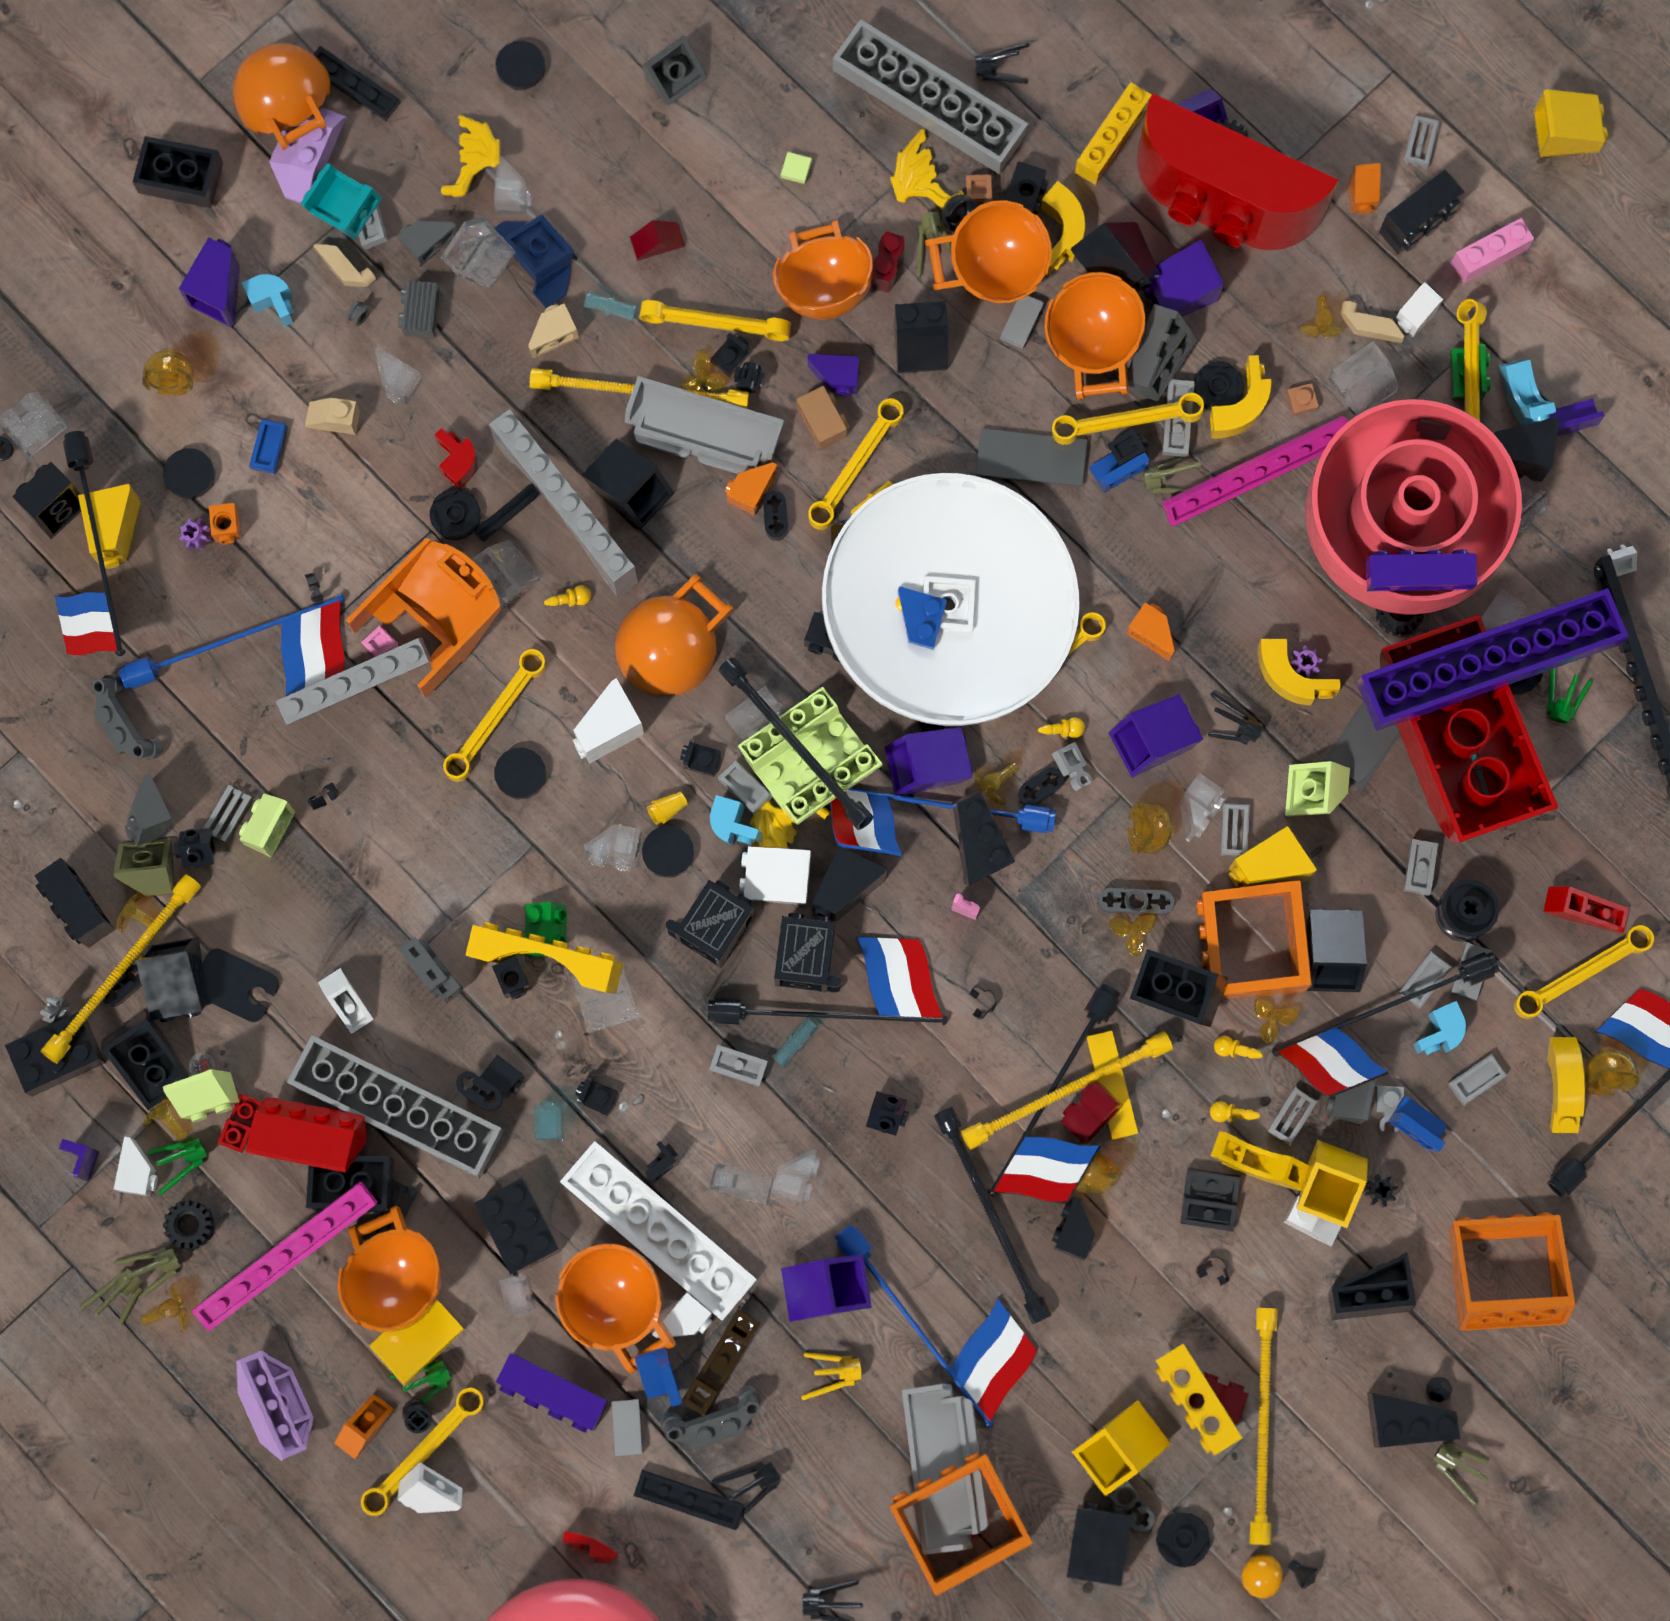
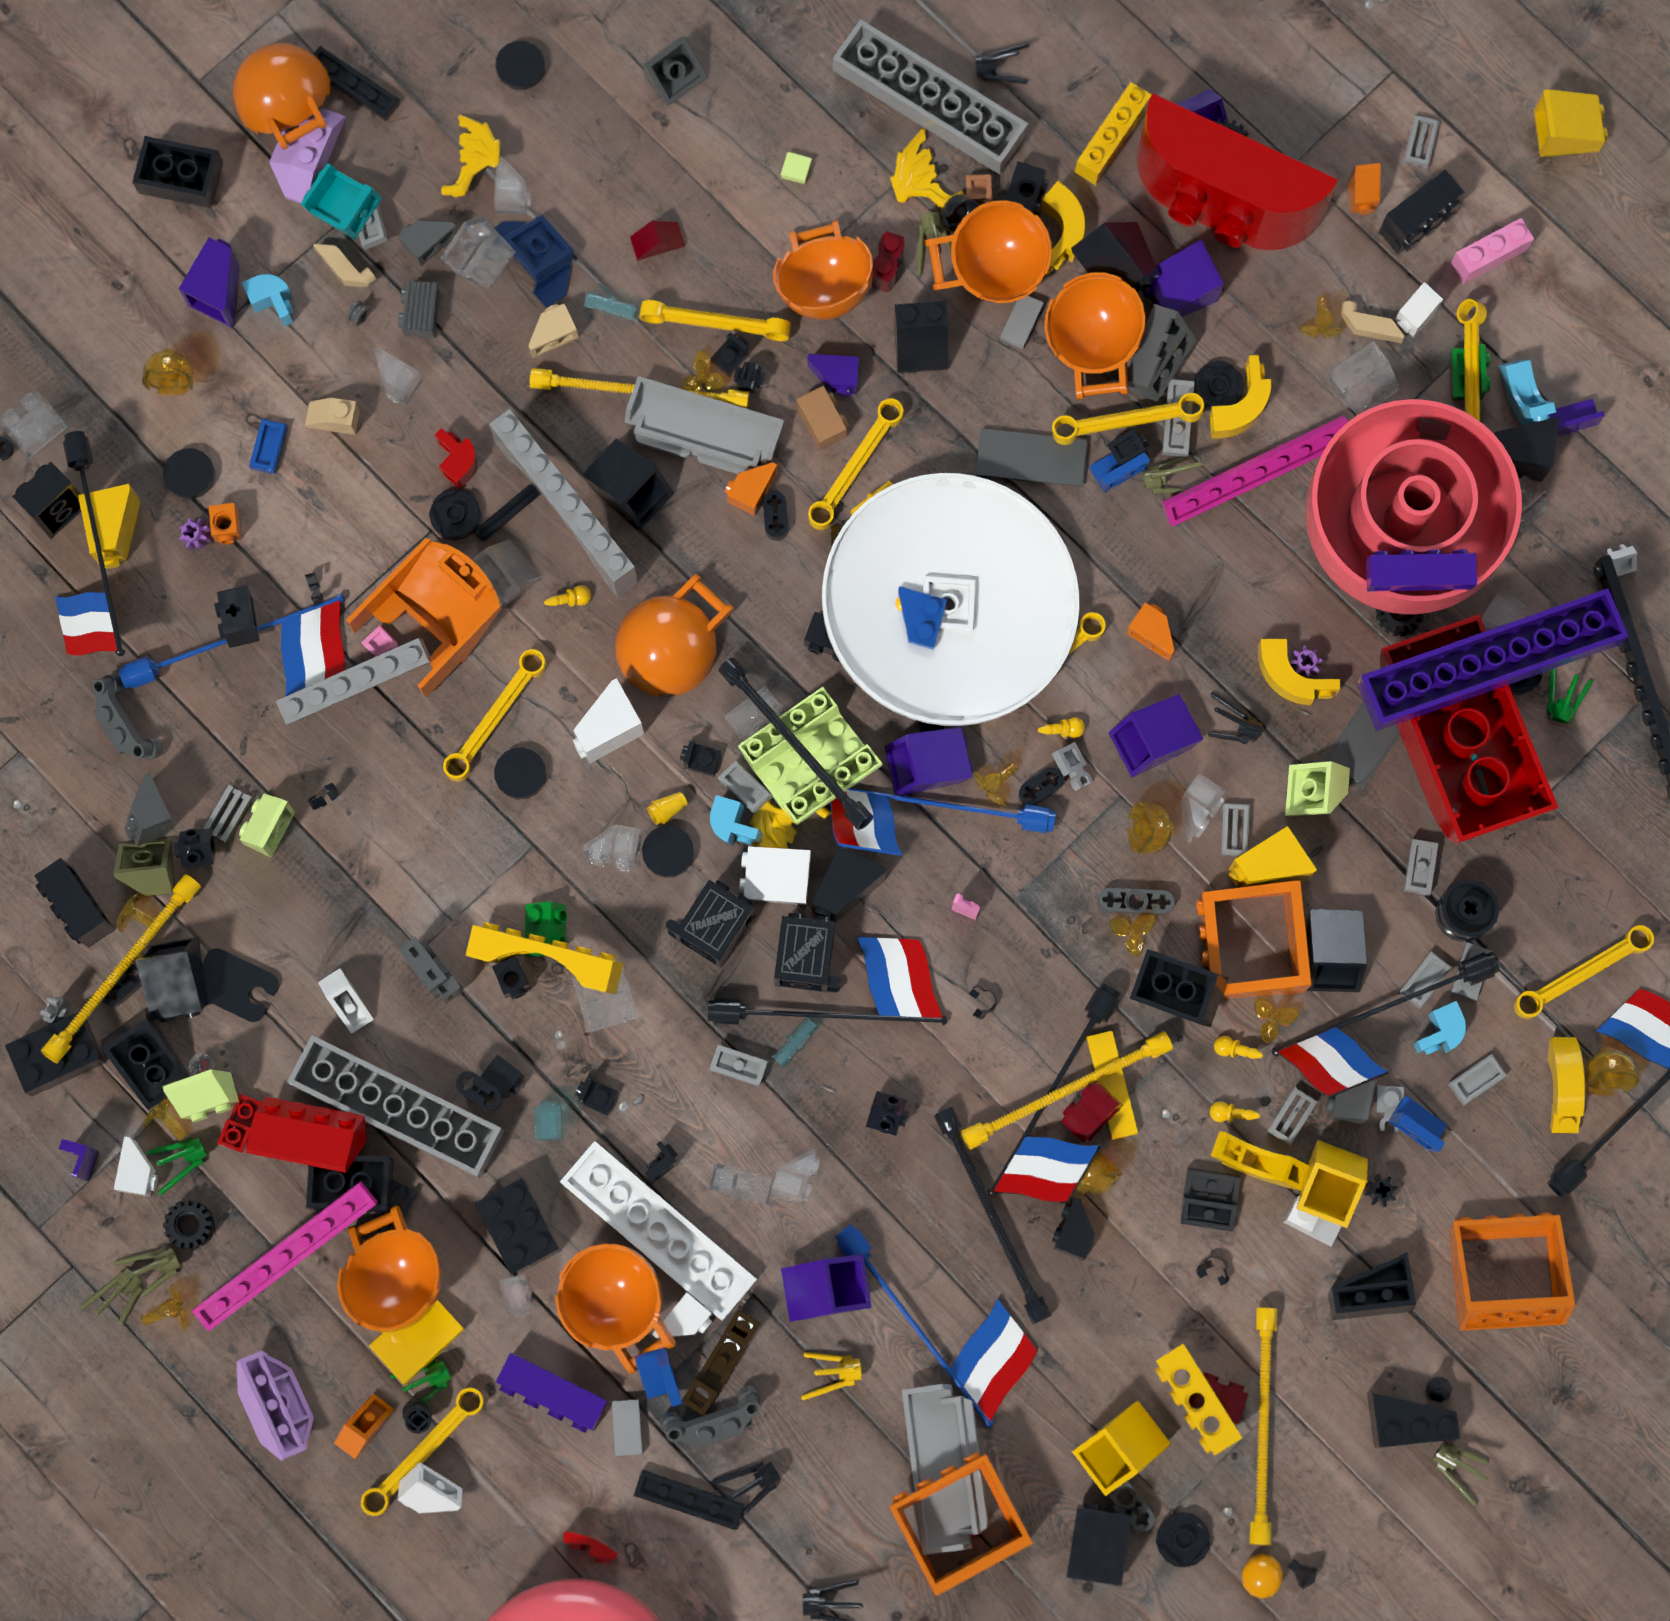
(237, 616): none -> black brick
(980, 840): black wedge -> none
(1302, 399): nougat plate -> none
(1585, 908): red slope -> none

